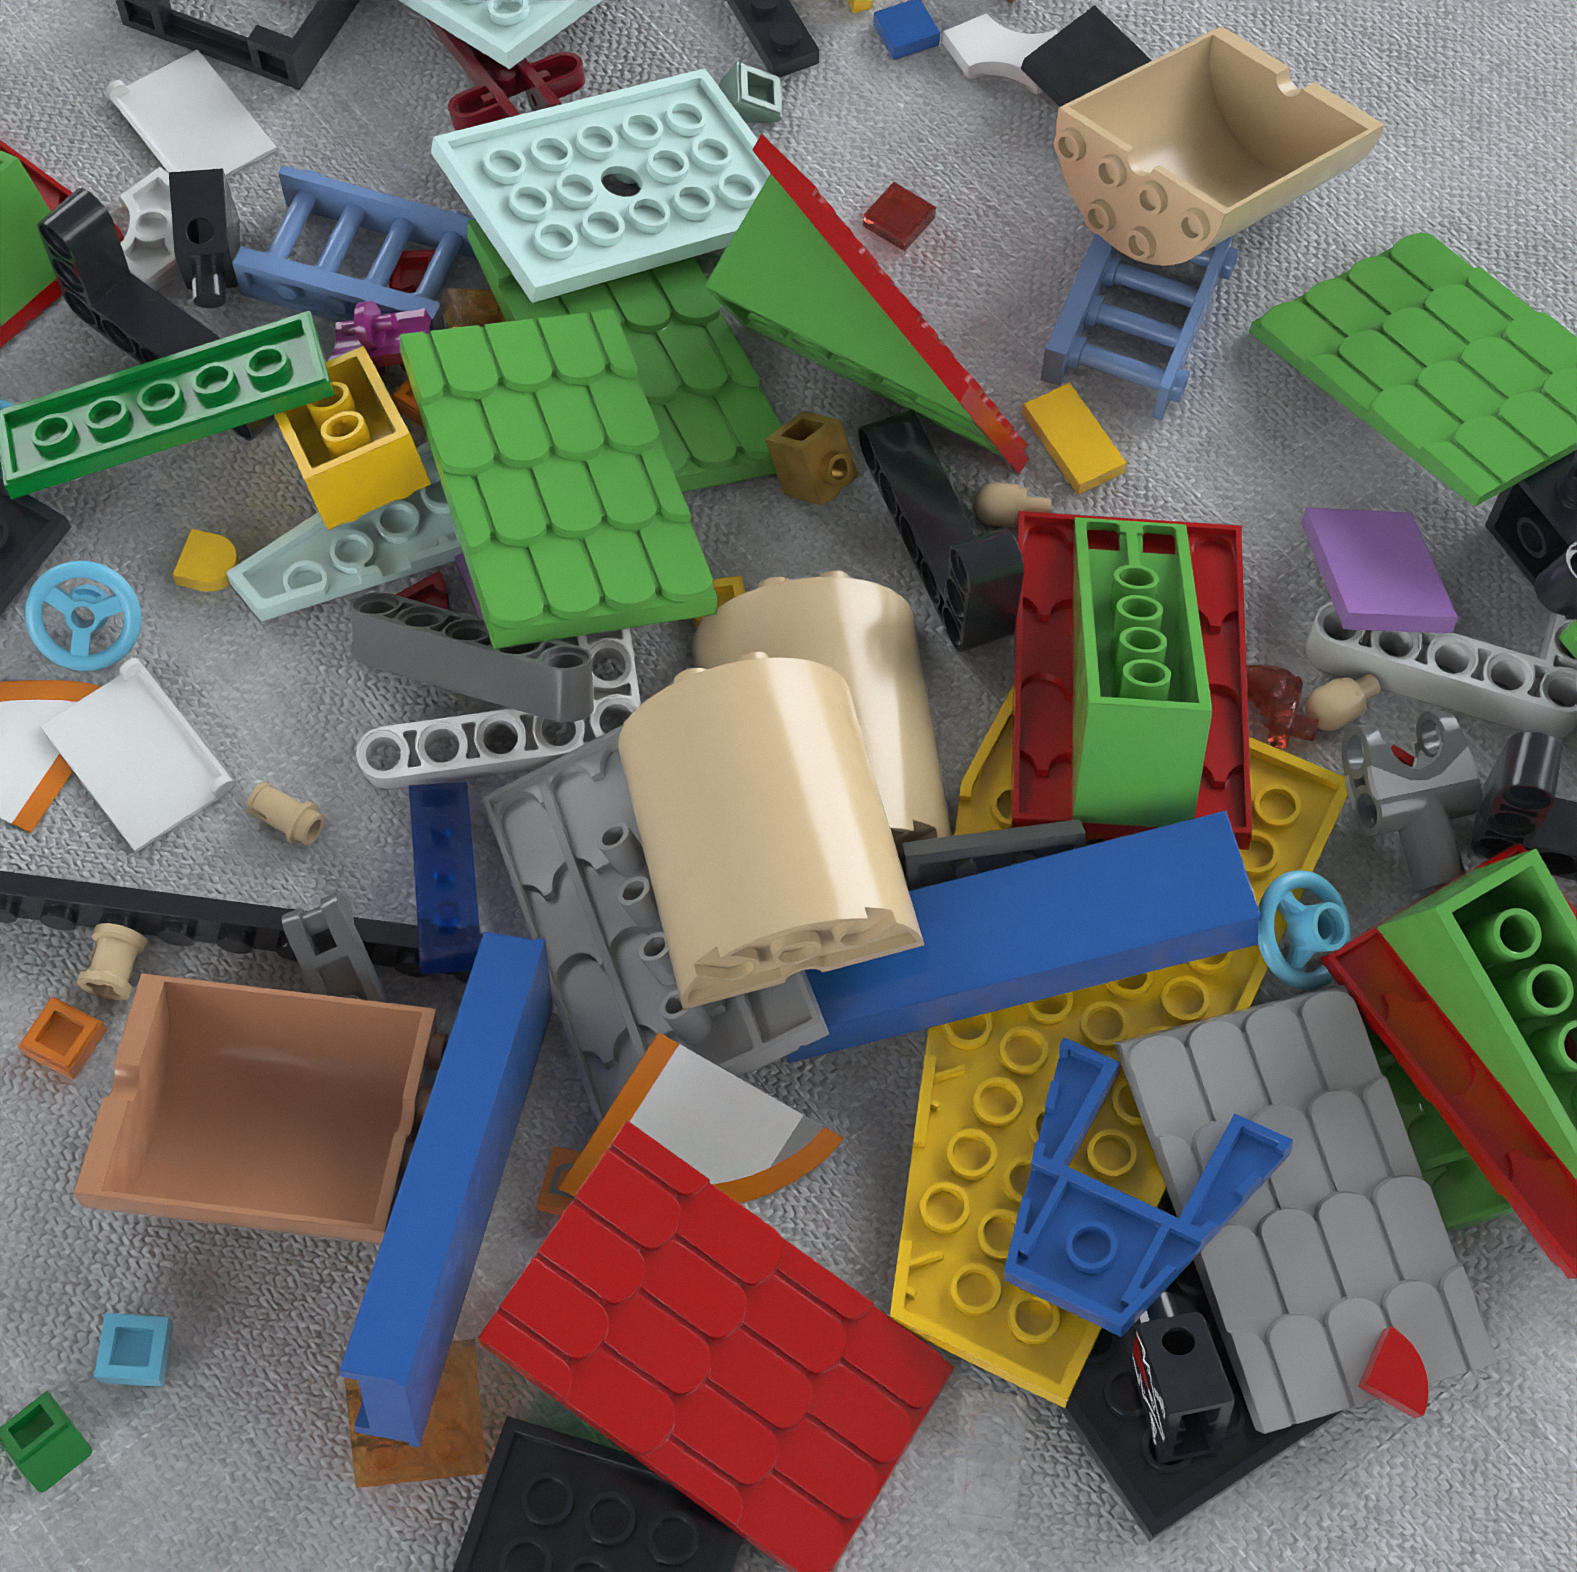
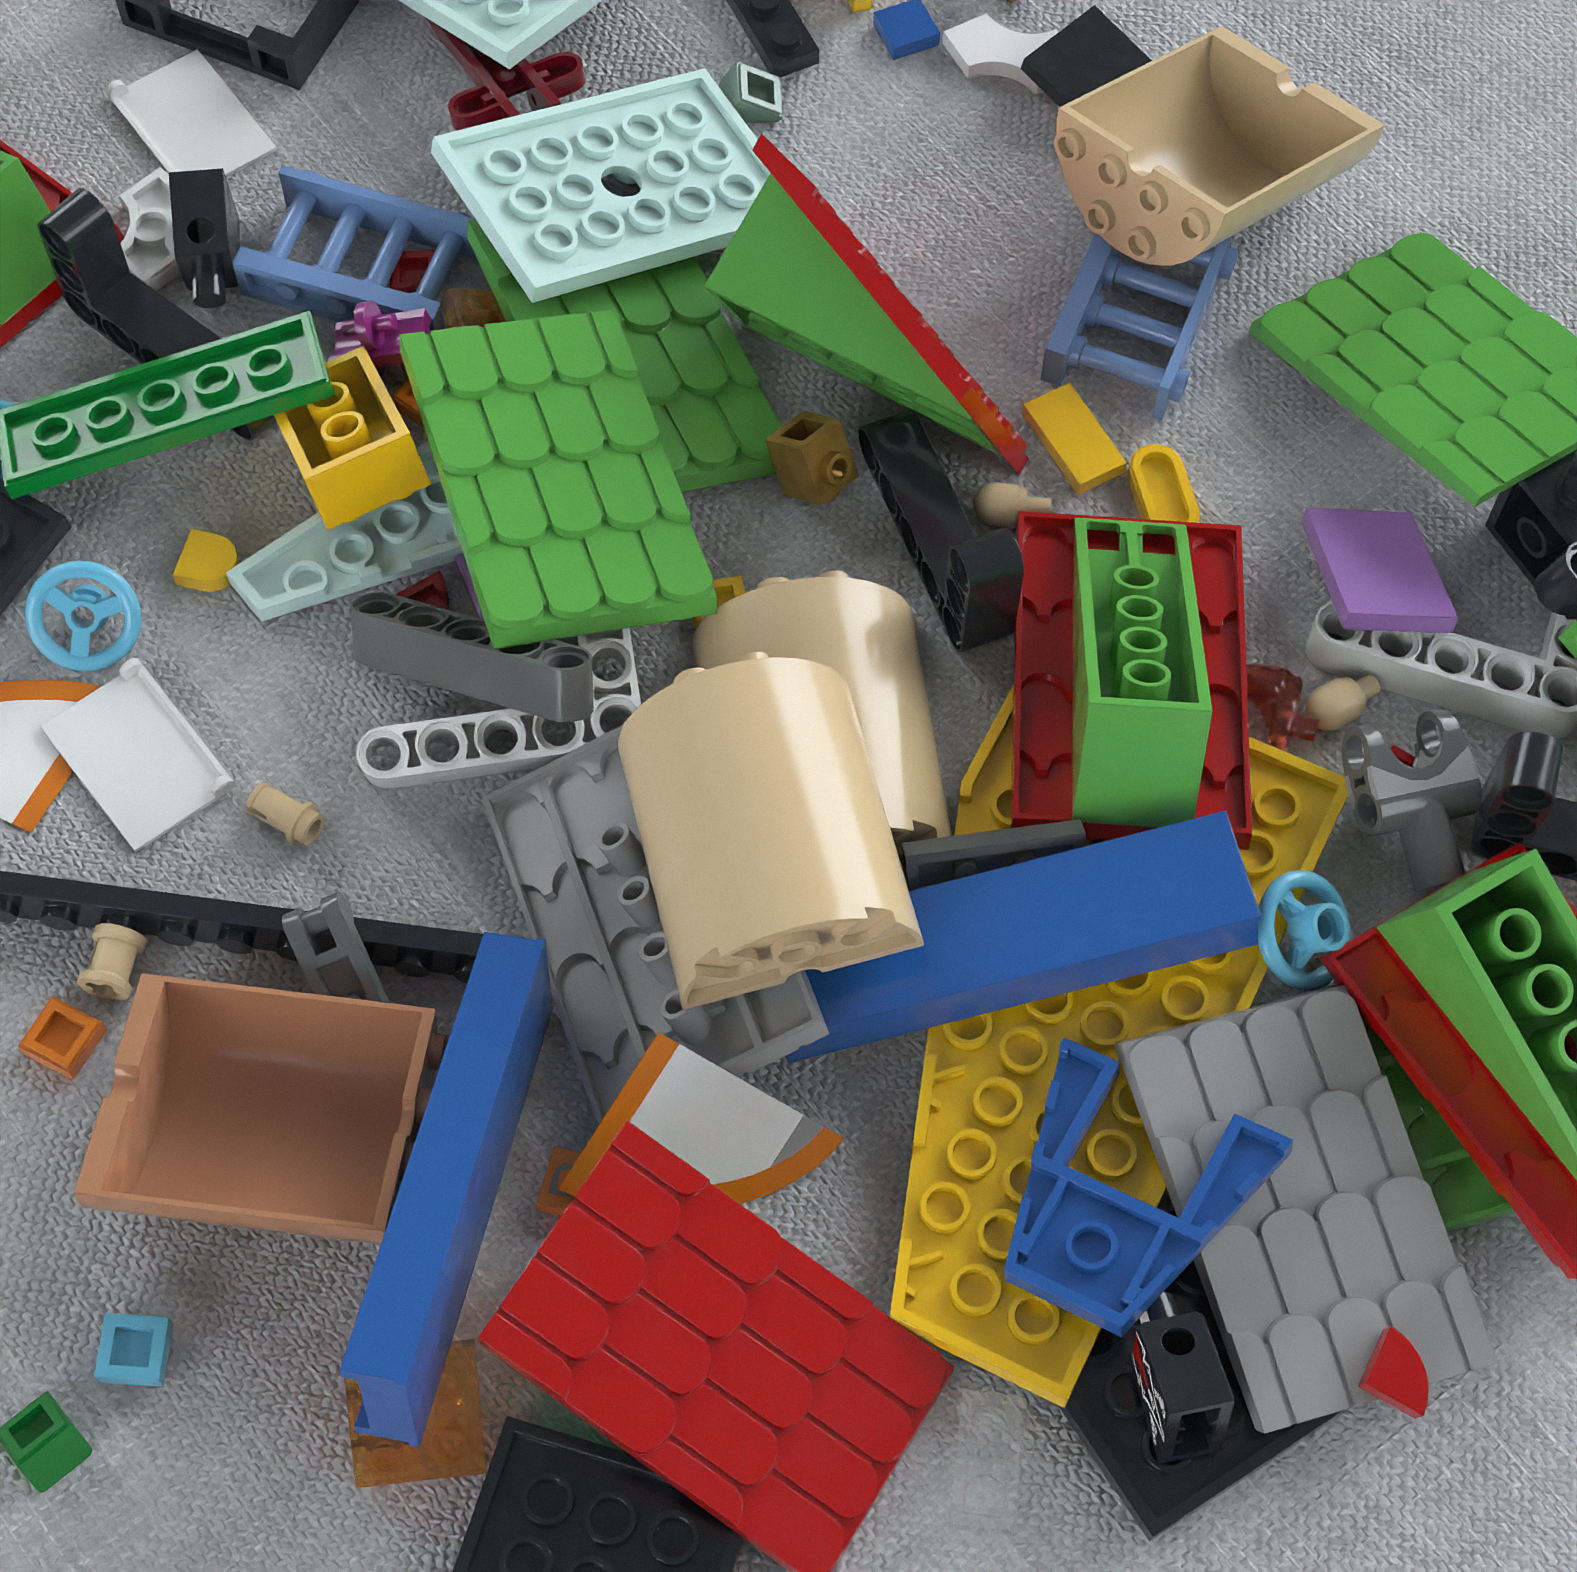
(444, 877): clear blue tile -> none
(899, 216): clear red tile -> none
(1161, 485): none -> yellow tile

